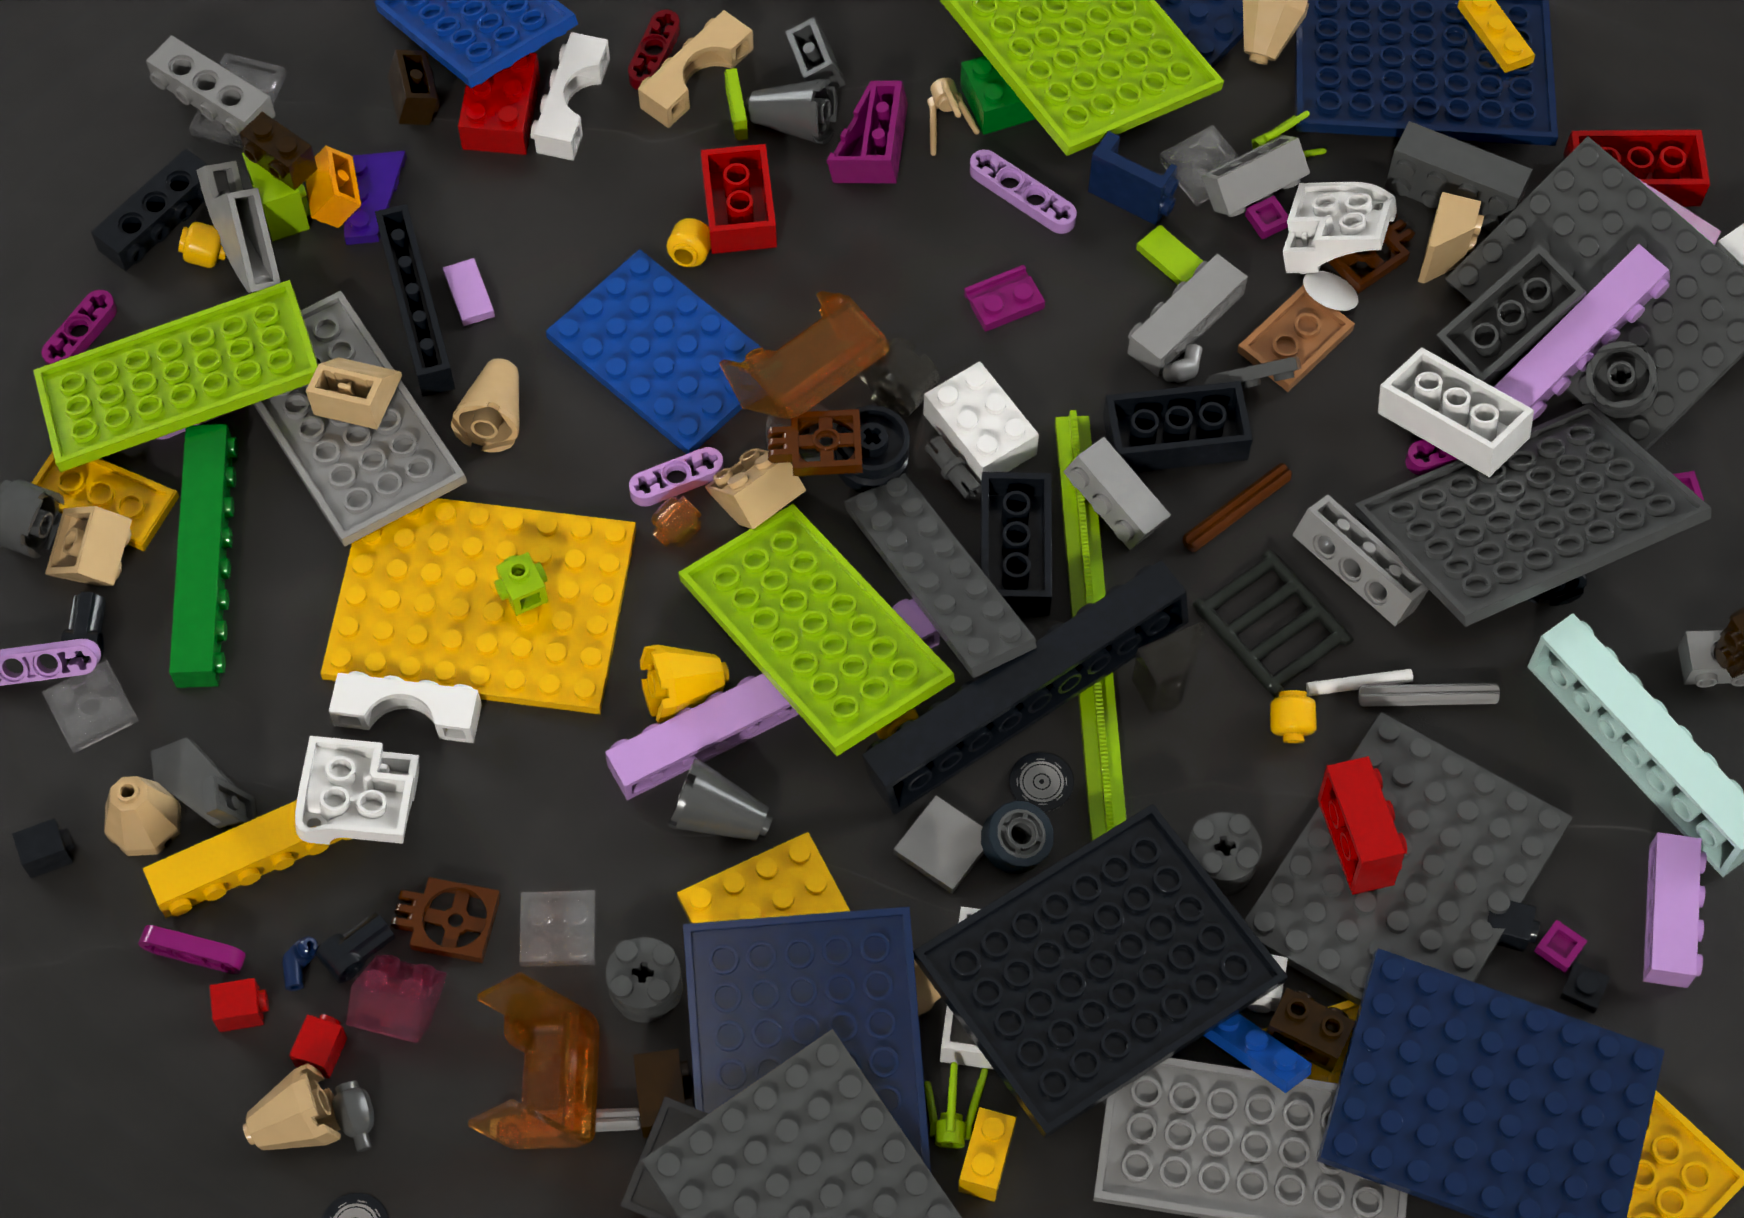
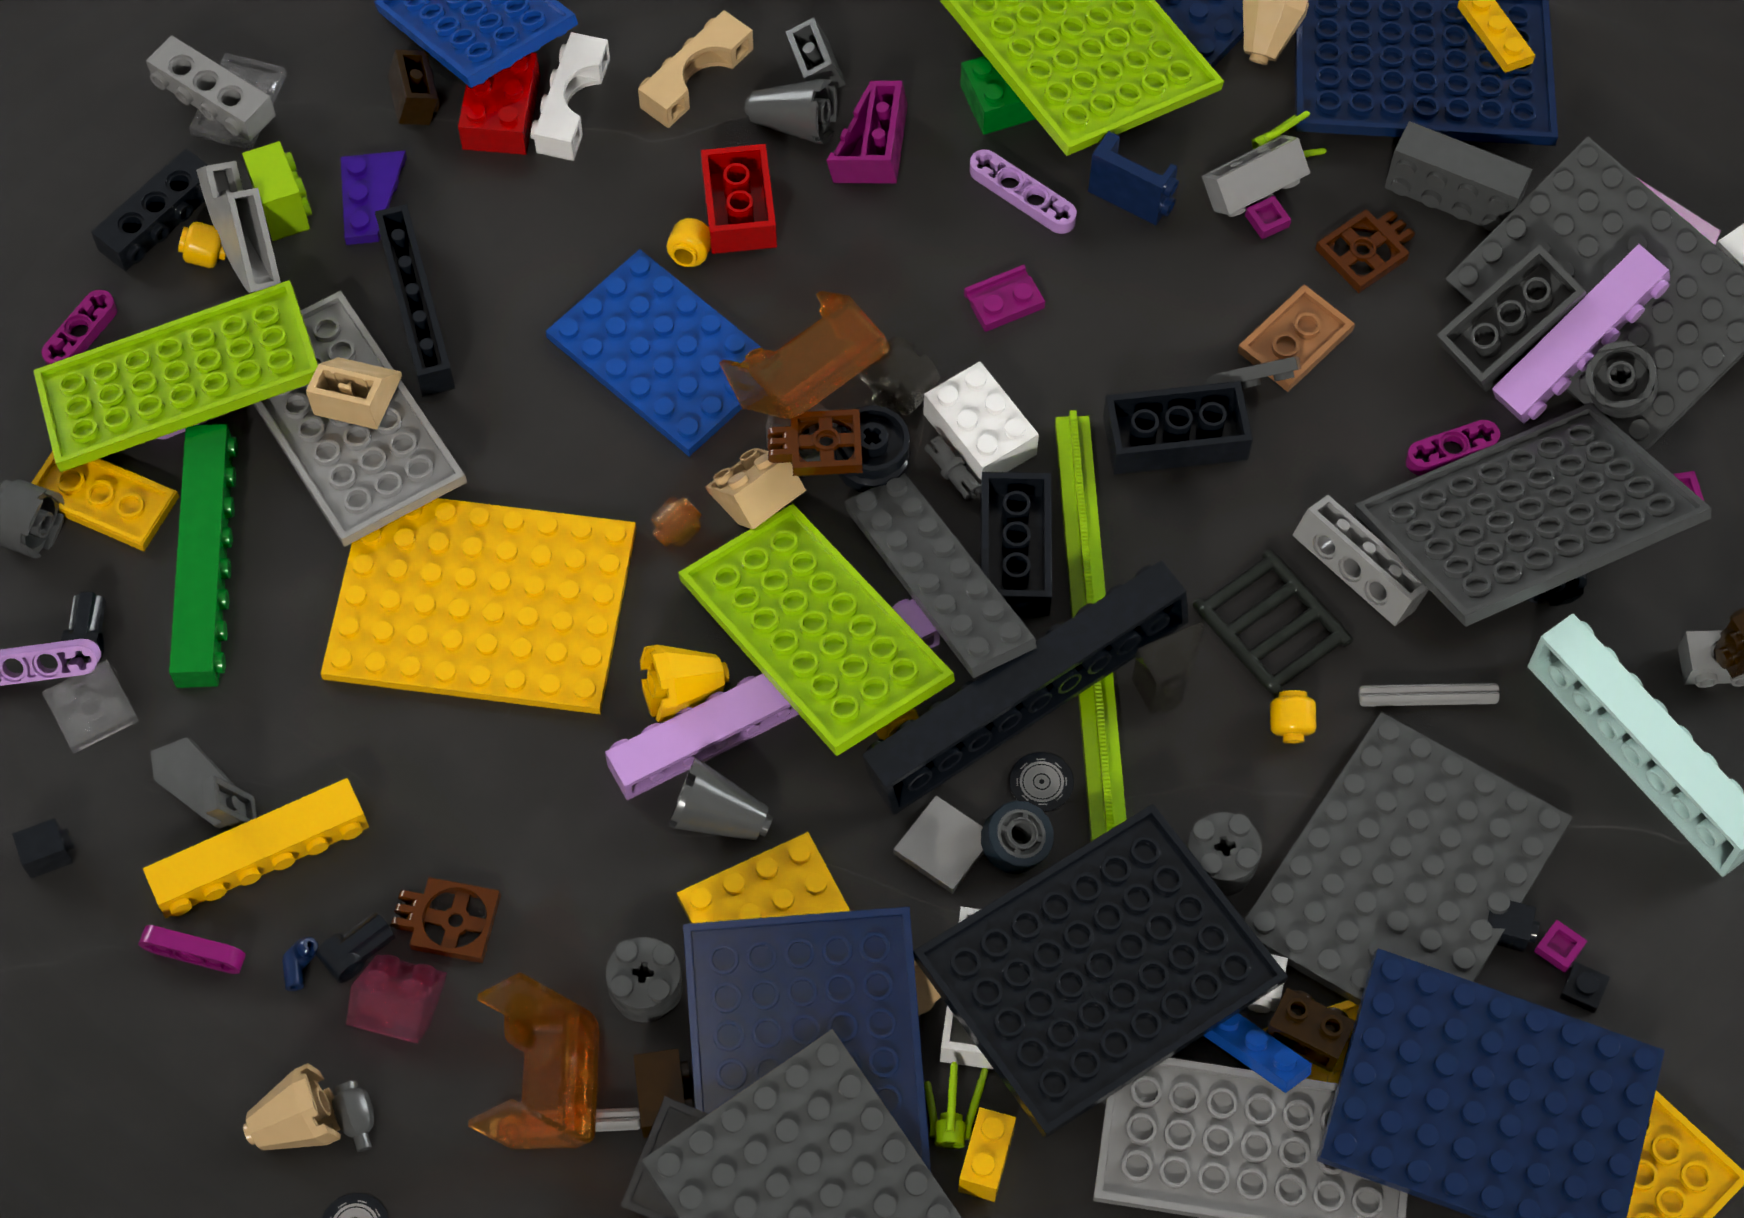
(89, 546): tan slope -> none
(141, 816): tan cone -> none
(238, 1004): red brick -> none
(278, 150): dark brown brick -> none
(319, 1044): red brick -> none
(333, 187): light orange brick -> none
(354, 791): white slope -> none
(363, 699): white arch -> none
(468, 292): lavender tile -> none
(490, 408): tan cone -> none
(521, 583): lime brick -> none
(557, 928): clear plate -> none
(653, 37): dark red beam -> none
(682, 463): lavender beam -> none
(736, 104): lime tile -> none
(946, 99): tan plant -> none
(1116, 493): light grey brick -> none
(1169, 255): lime tile -> none
(1185, 368): light grey arm -> none
(1186, 314): light grey brick -> none
(1196, 158): clear plate -> none
(1237, 507): reddish brown axle -> none
(1330, 290): white sticker -> none
(1334, 222): white slope -> none
(1355, 682): white bar -> none
(1361, 825): red brick -> none
(1451, 235): tan slope -> none
(1455, 411): white brick -> none
(1664, 159): red brick -> none
(1673, 910): lavender brick -> none

